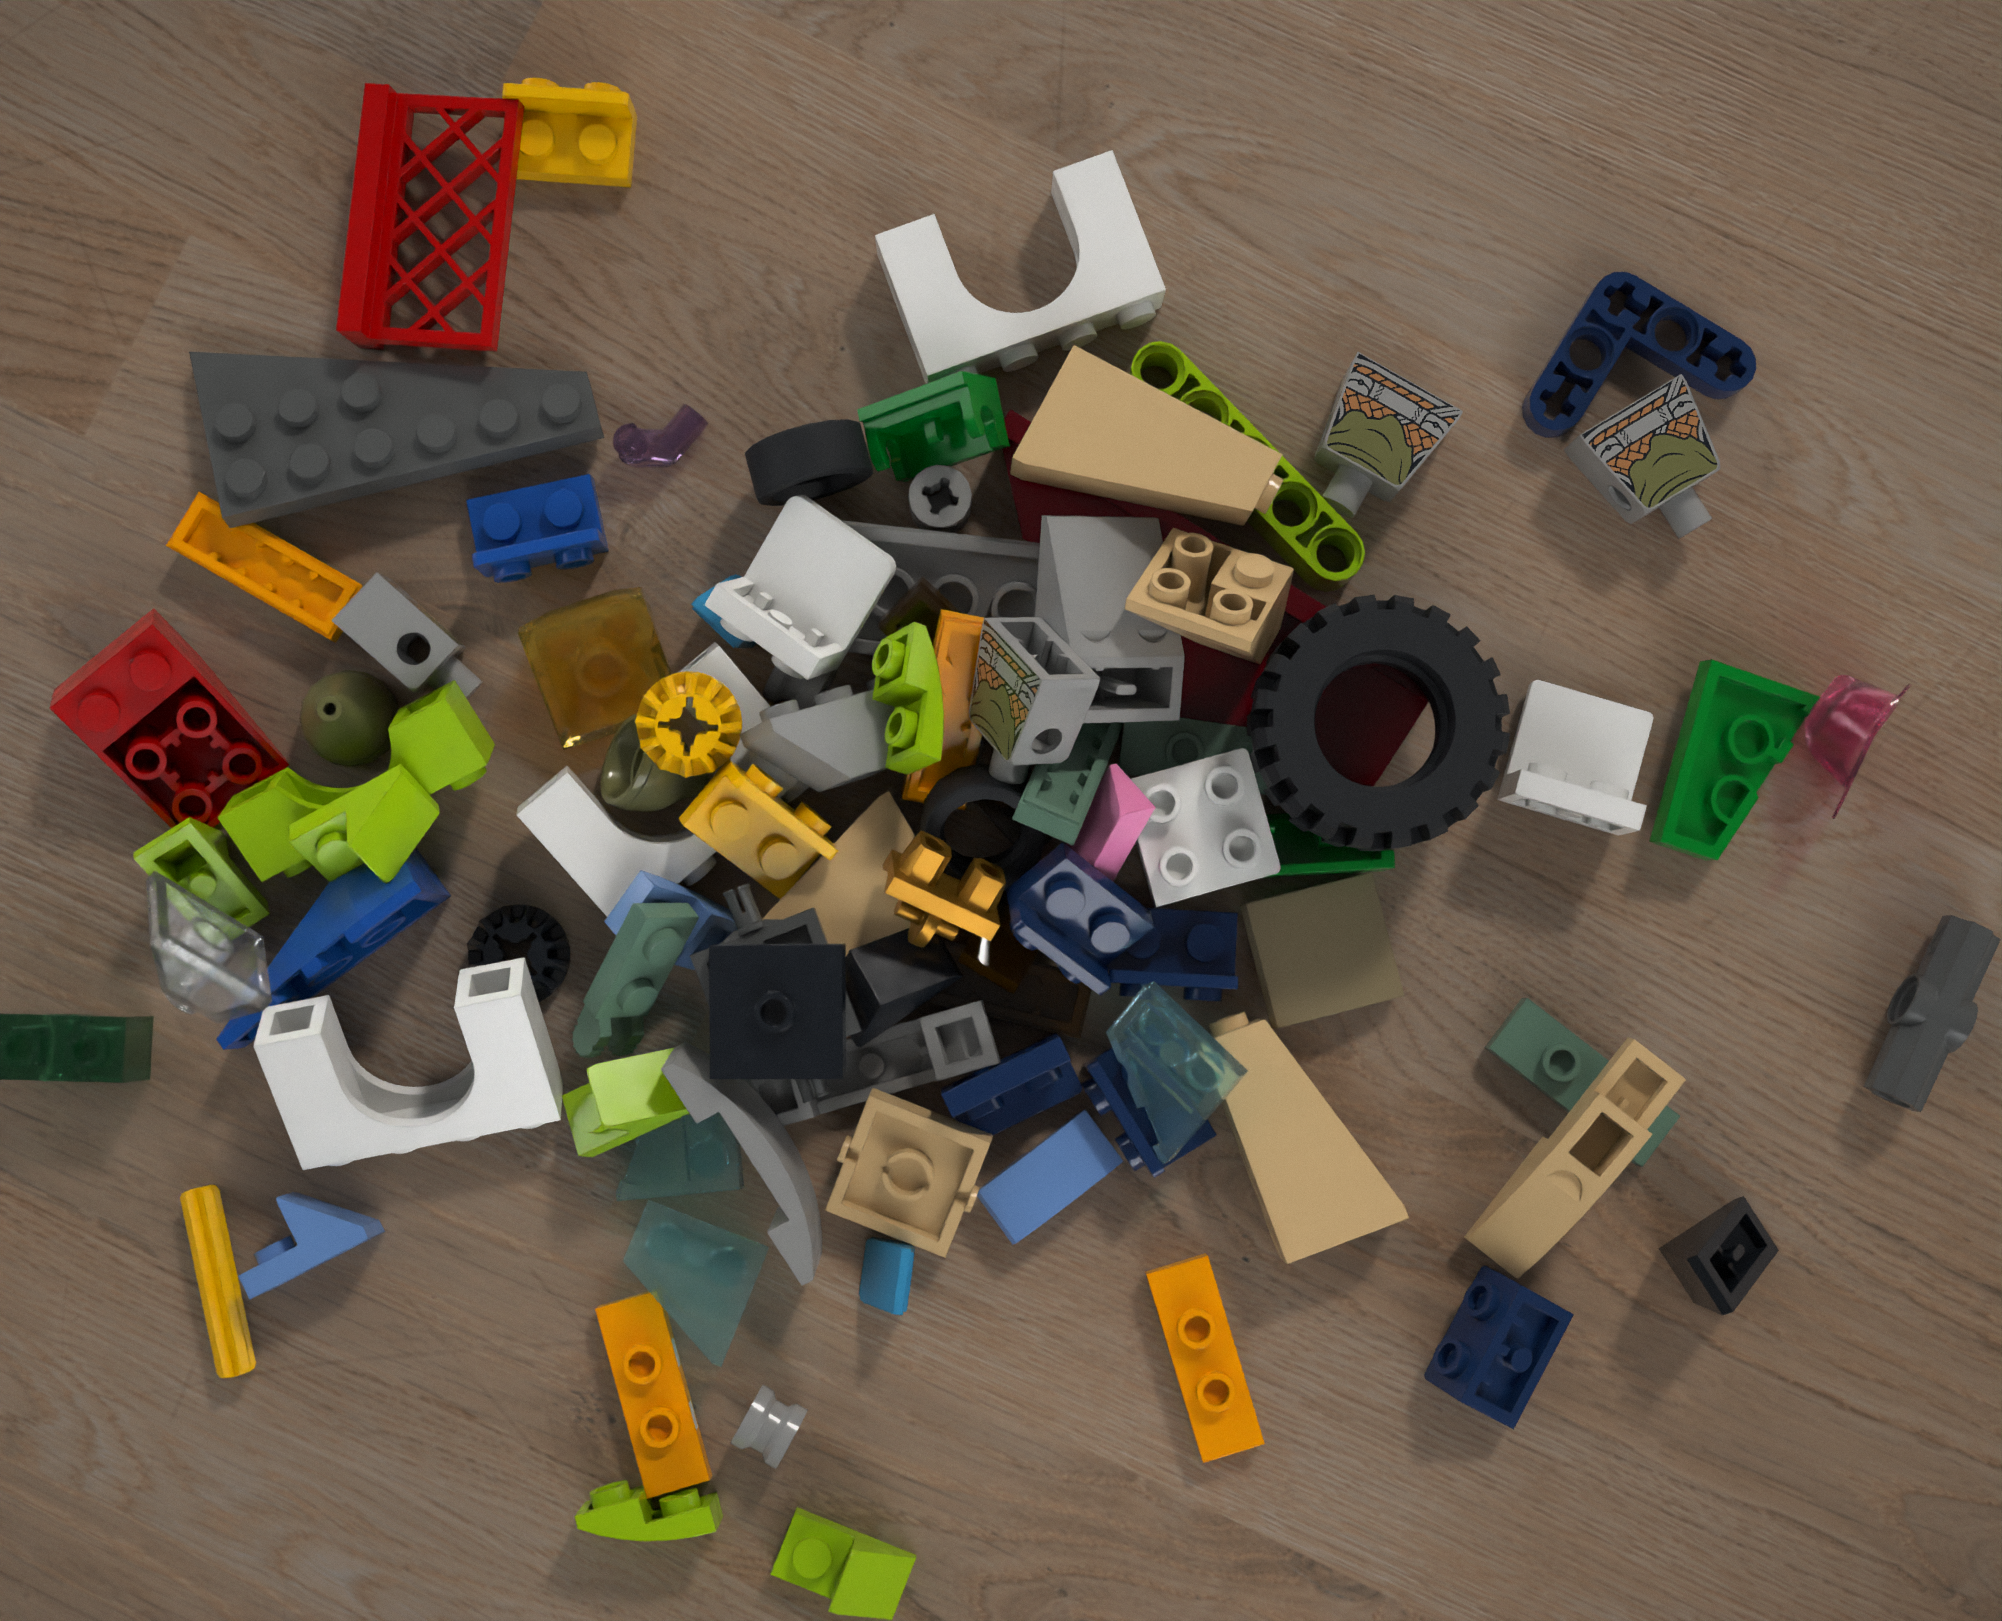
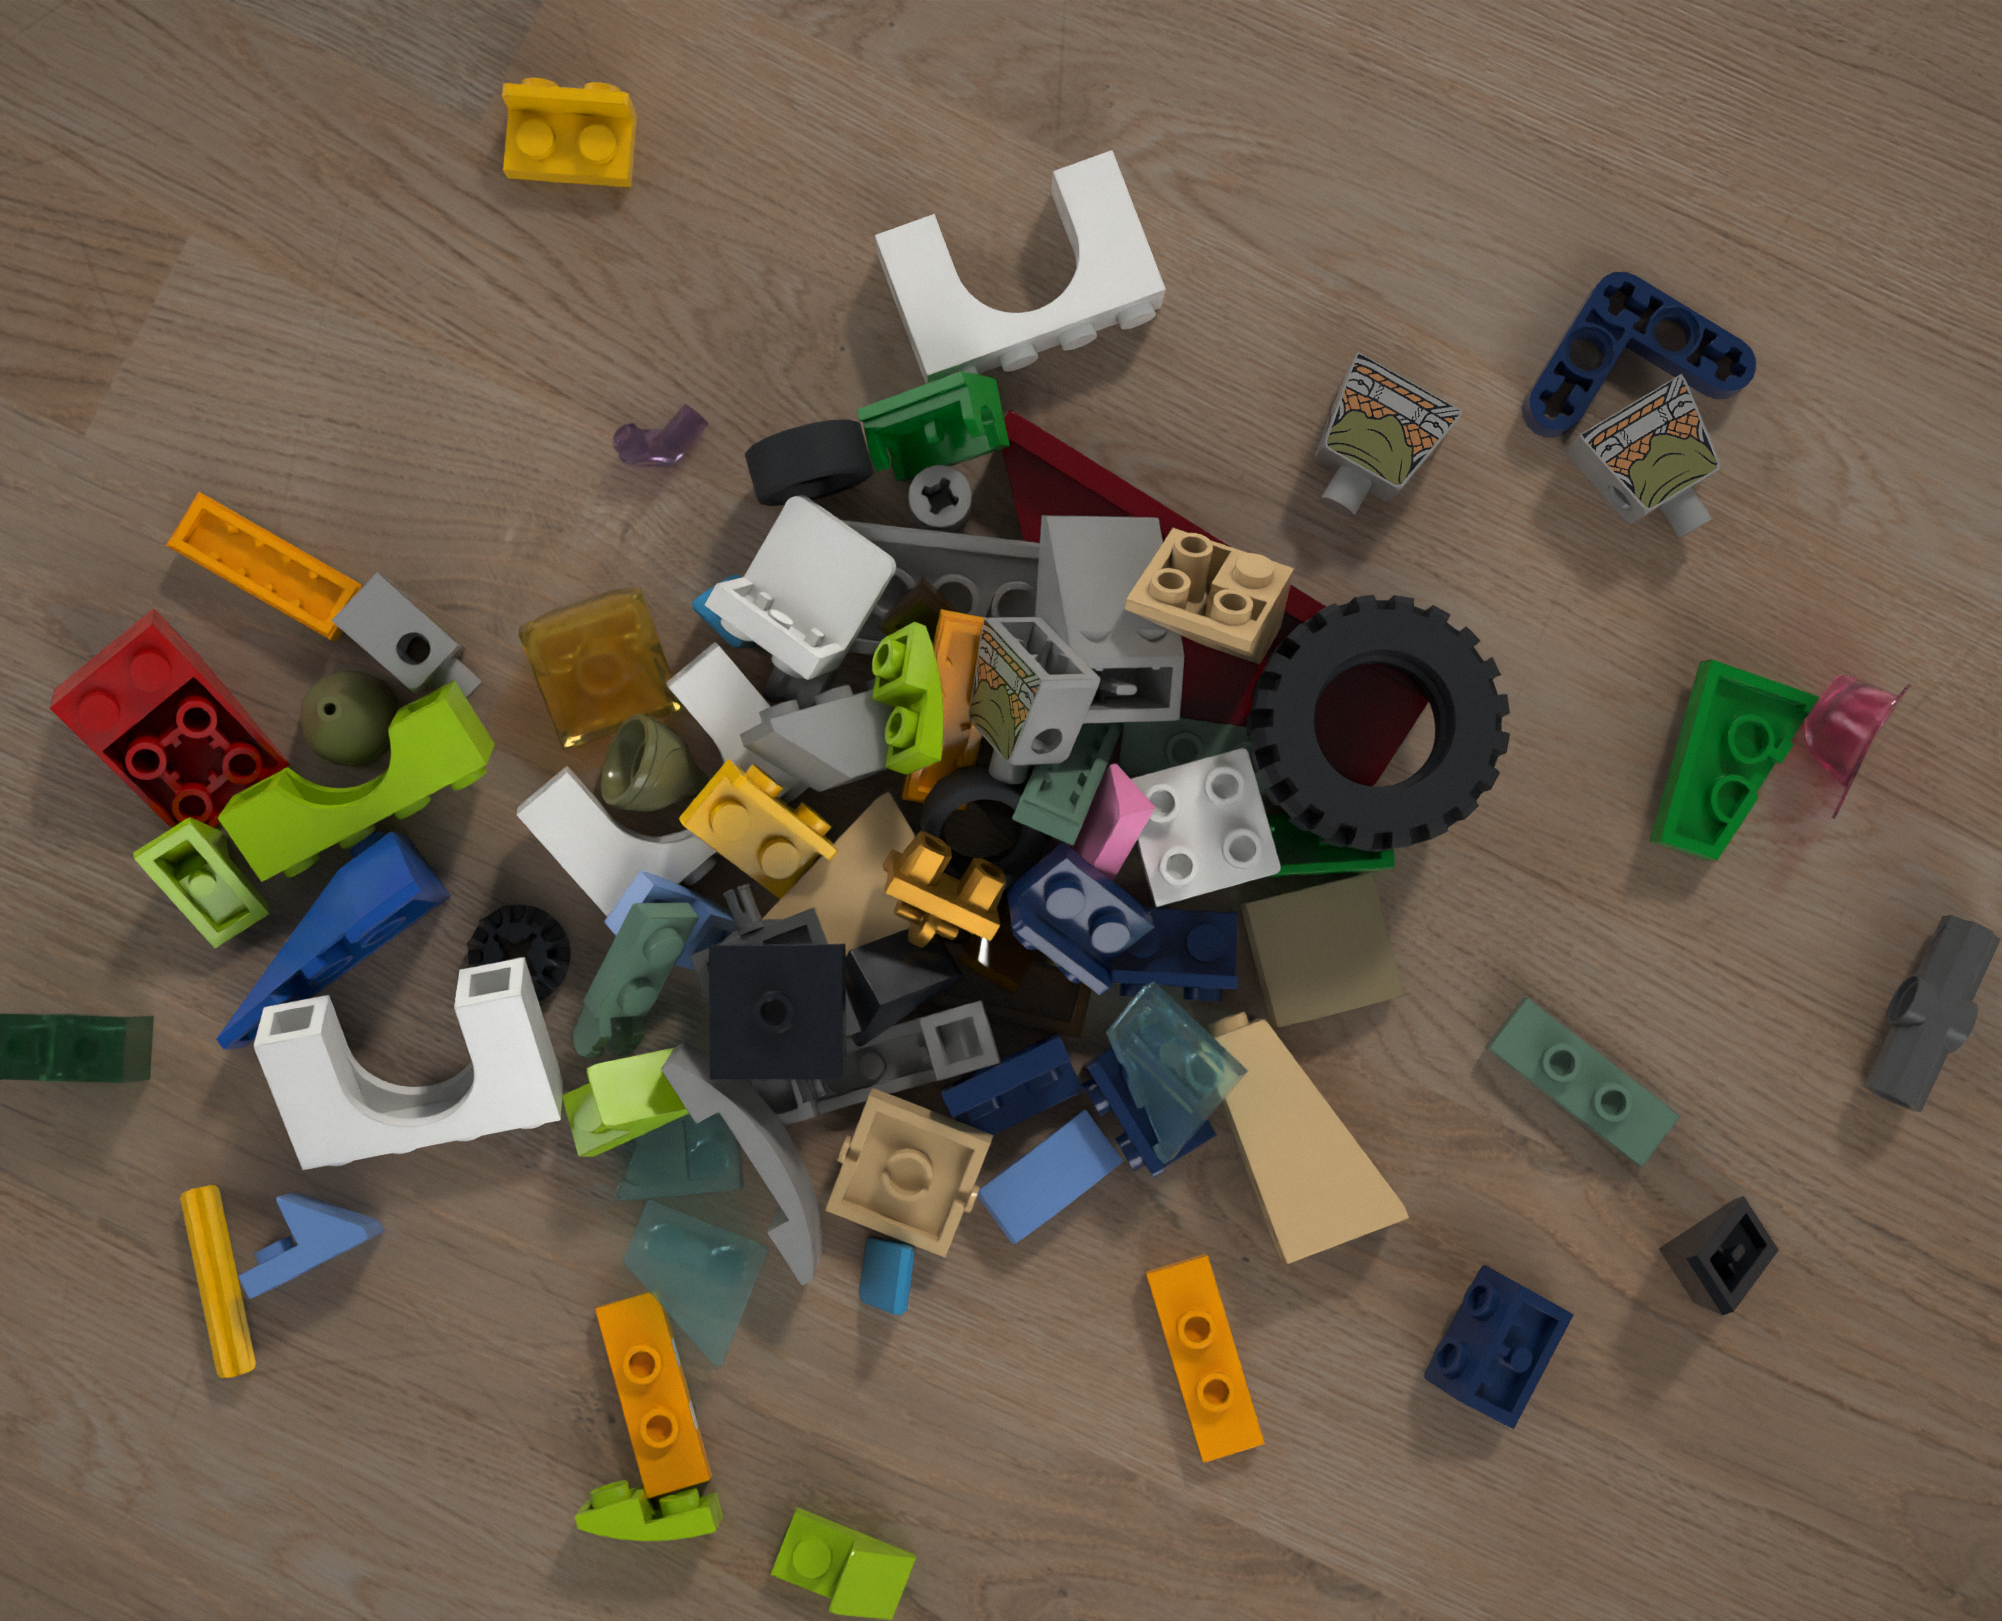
(204, 955): clear slope -> none
(340, 429): dark grey wing -> none
(368, 825): lime slope -> none
(378, 228): red fence -> none
(537, 528): blue bracket -> none
(712, 704): yellow gear -> none
(769, 1426): light grey wheel -> none
(1143, 447): tan slope -> none
(1320, 521): lime beam -> none
(1577, 758): white bracket -> none
(1577, 1161): tan slope -> none

